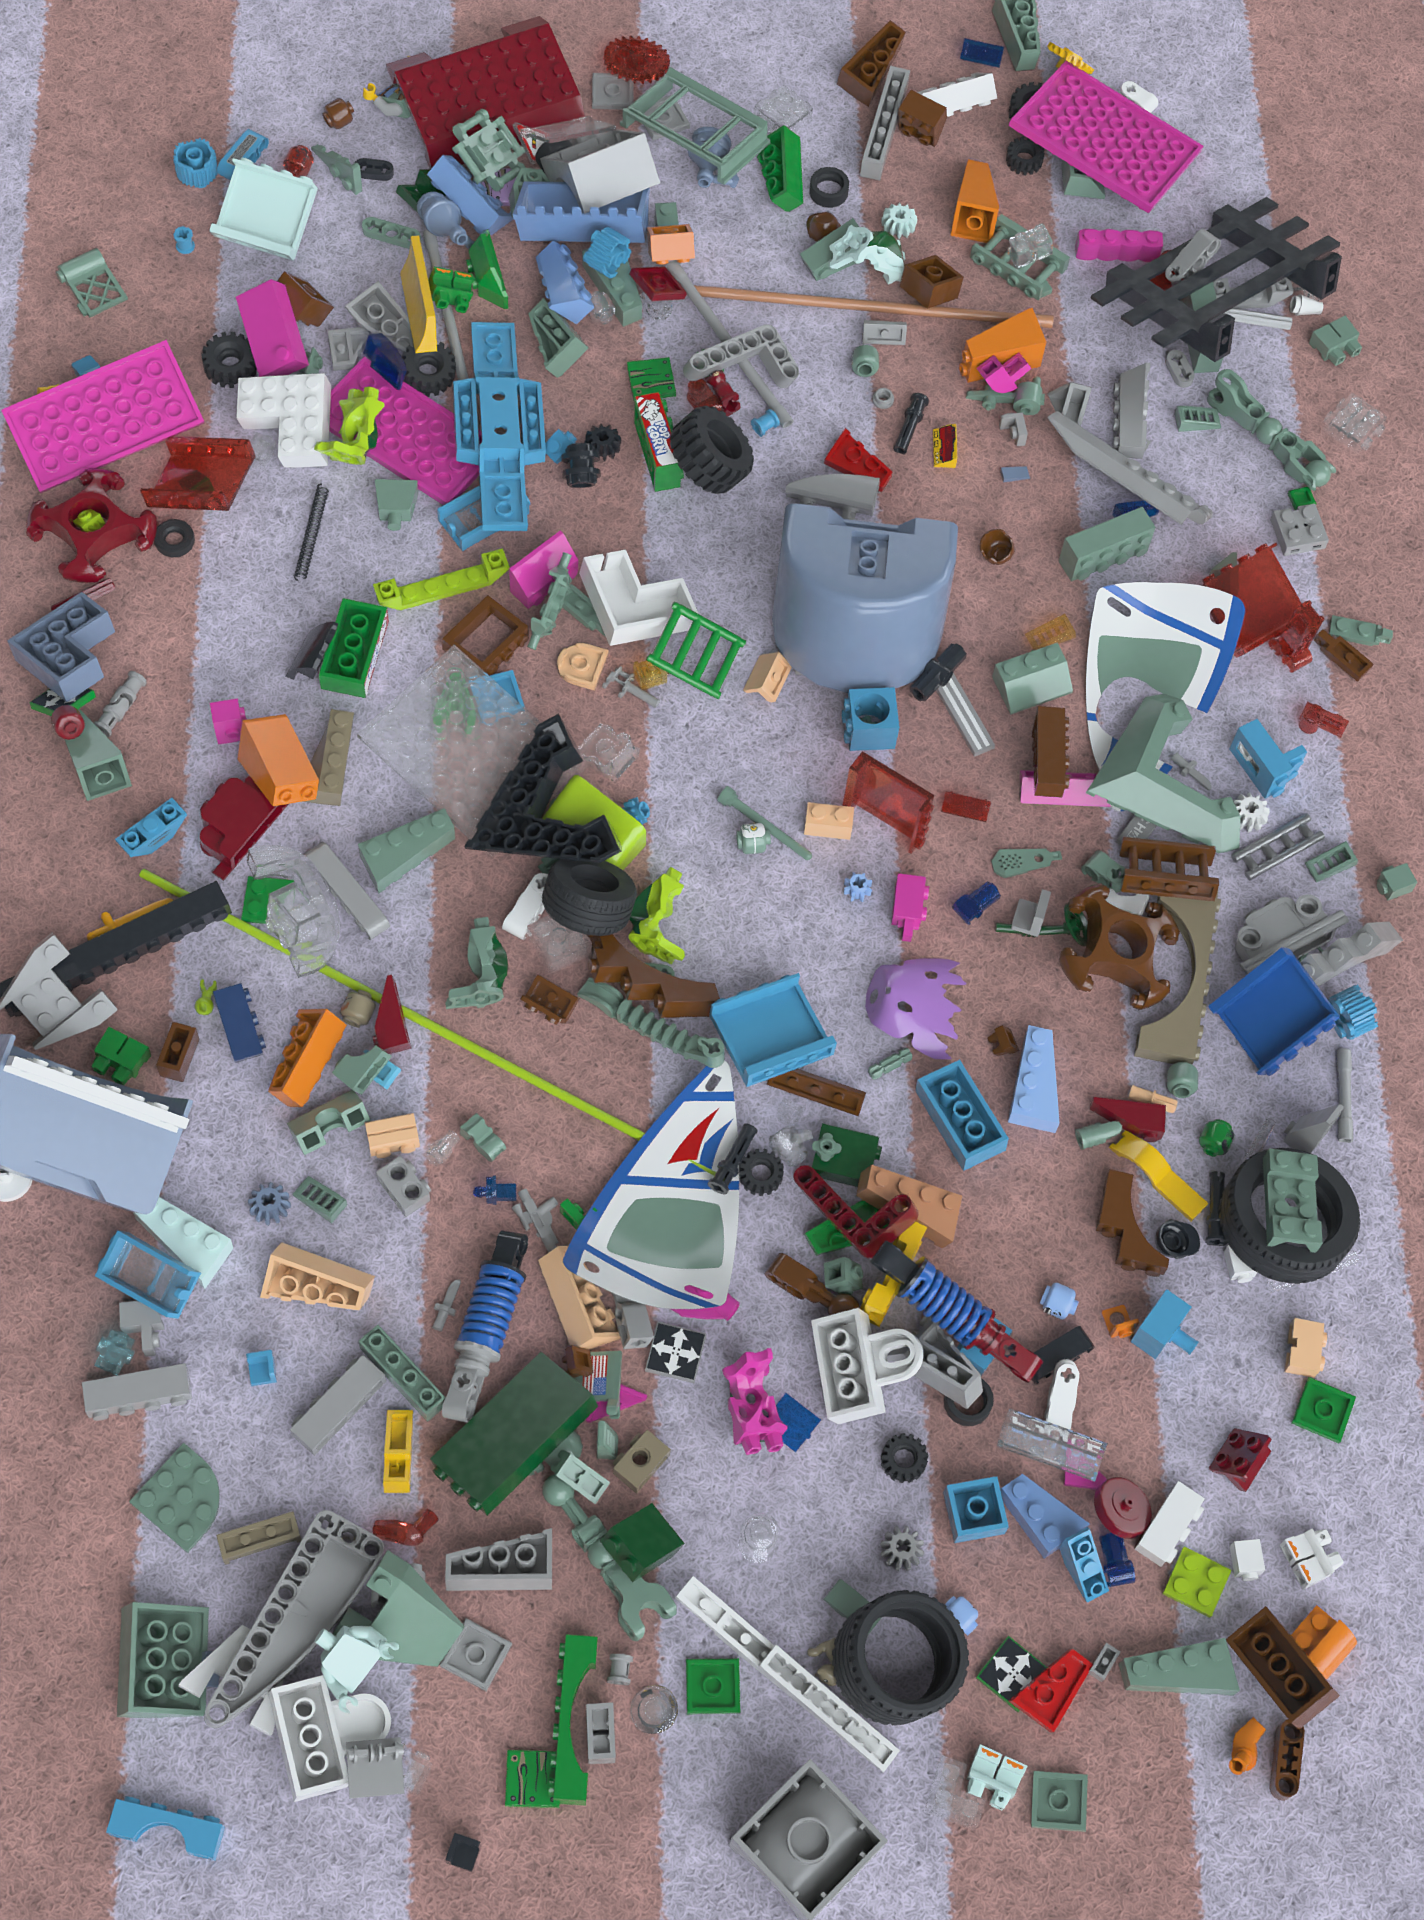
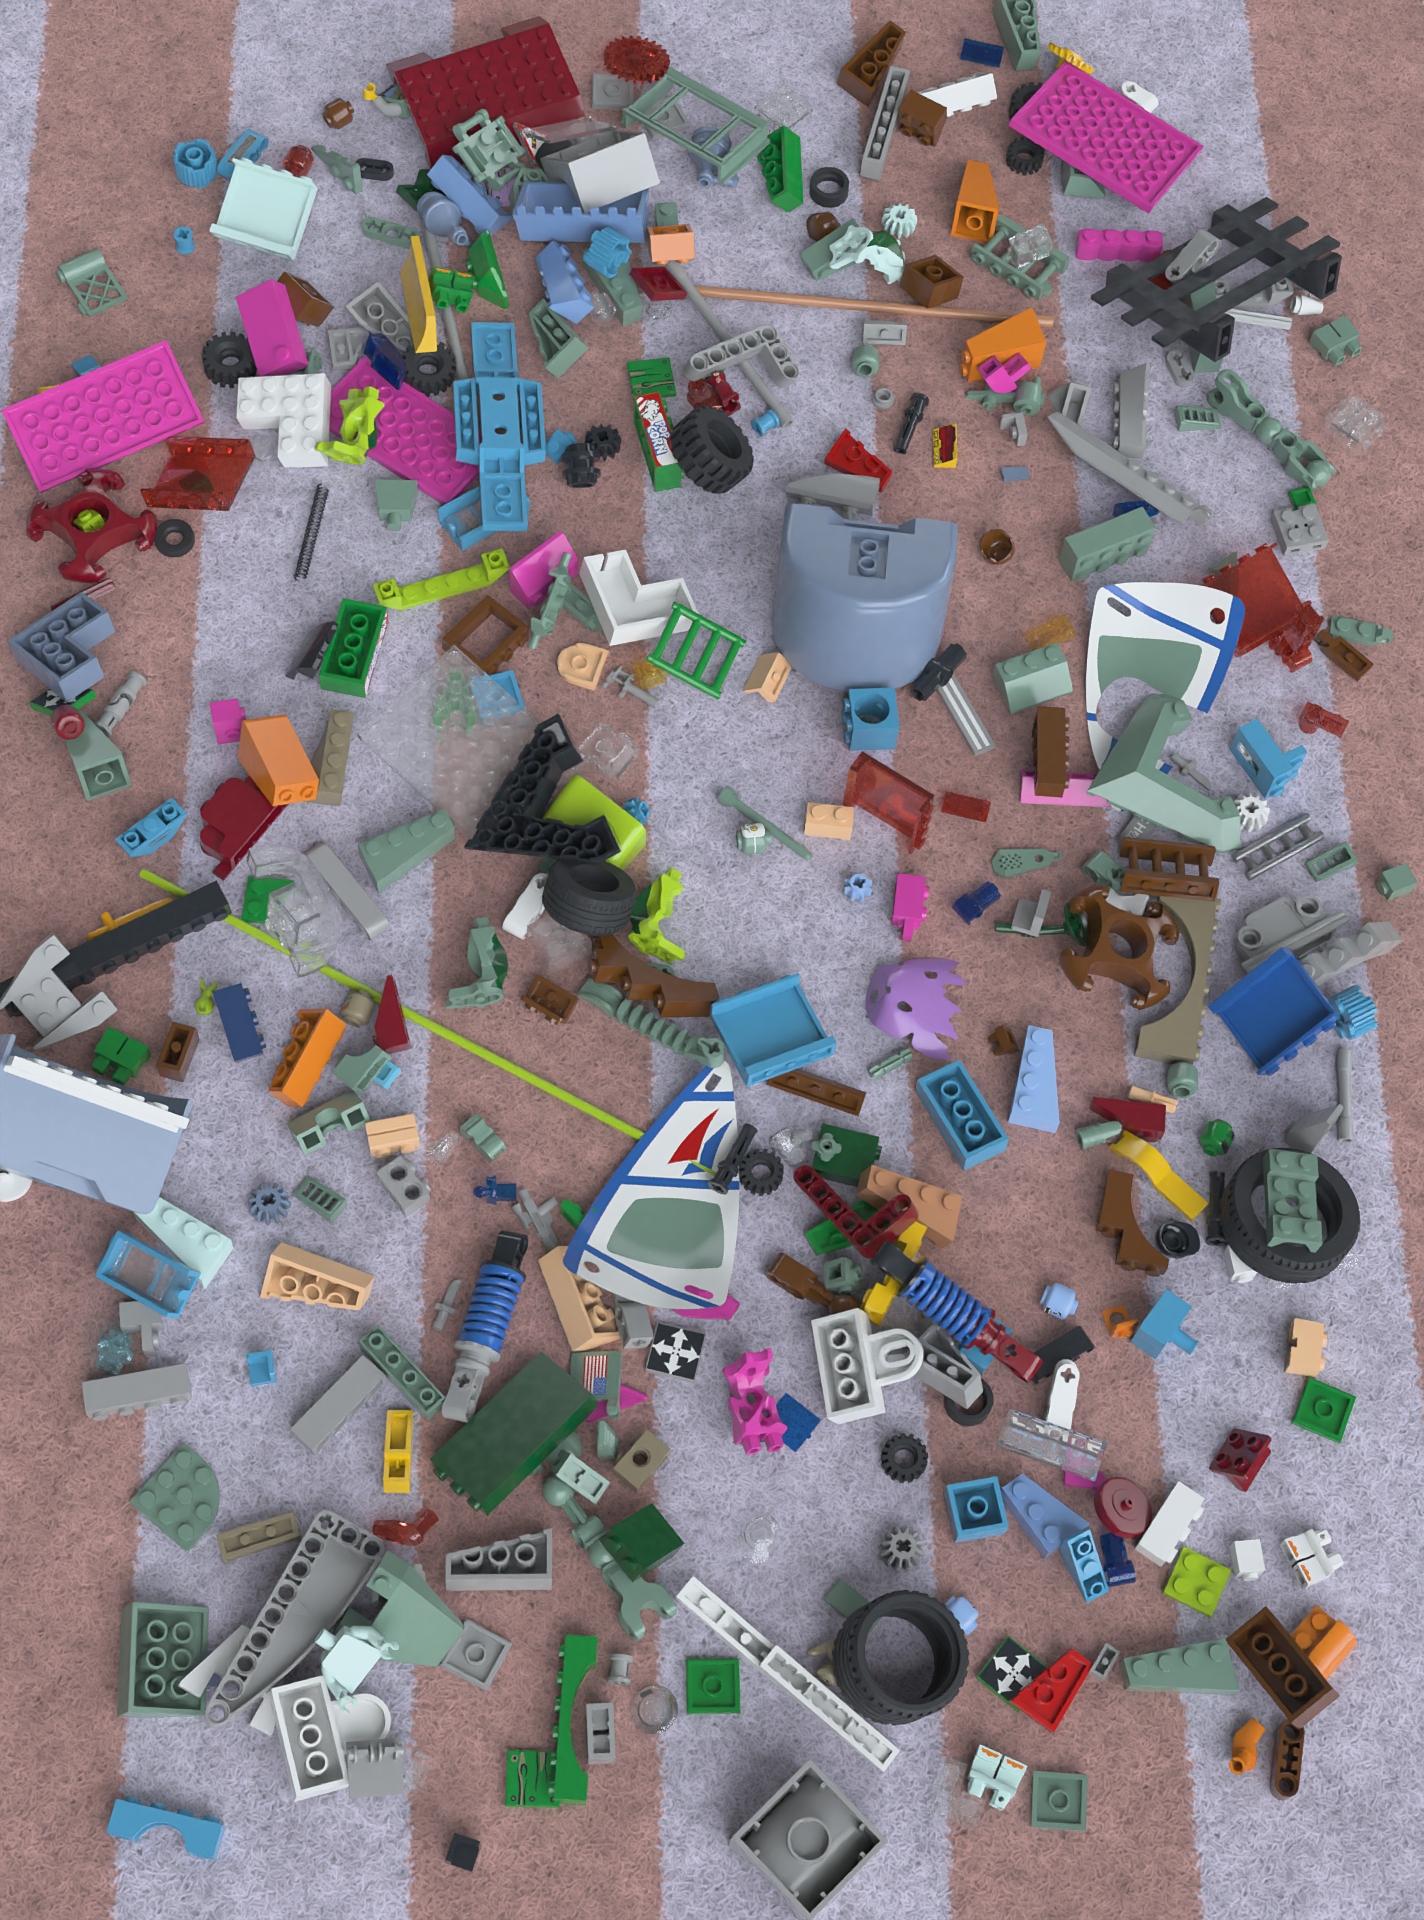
(578, 1361): reddish brown tile -> none

